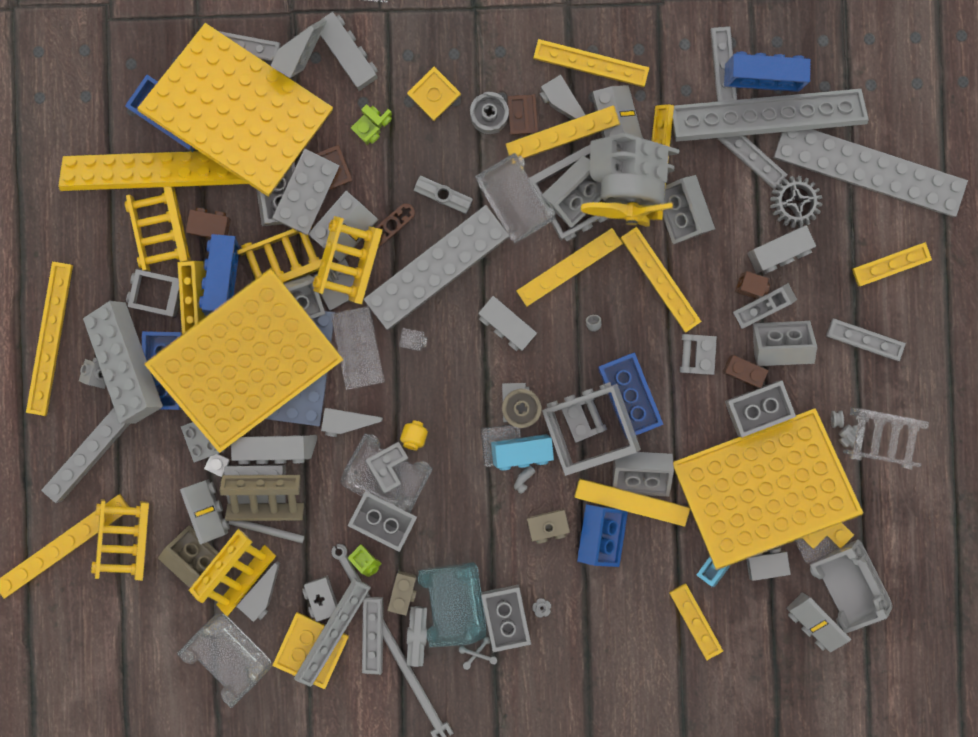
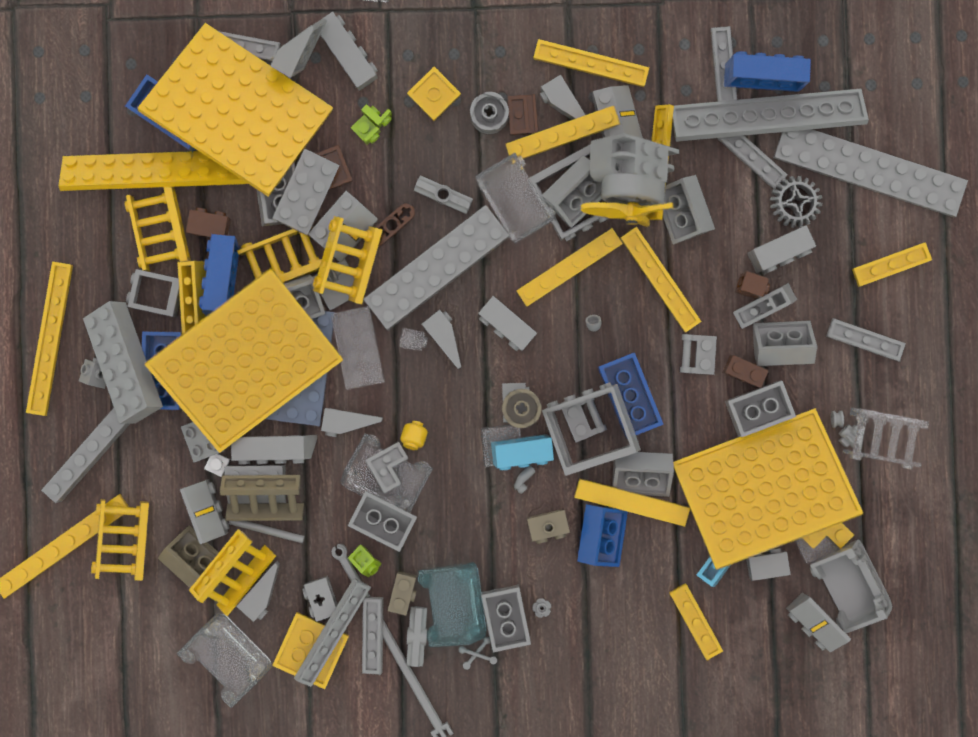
(442, 332): none -> light grey slope

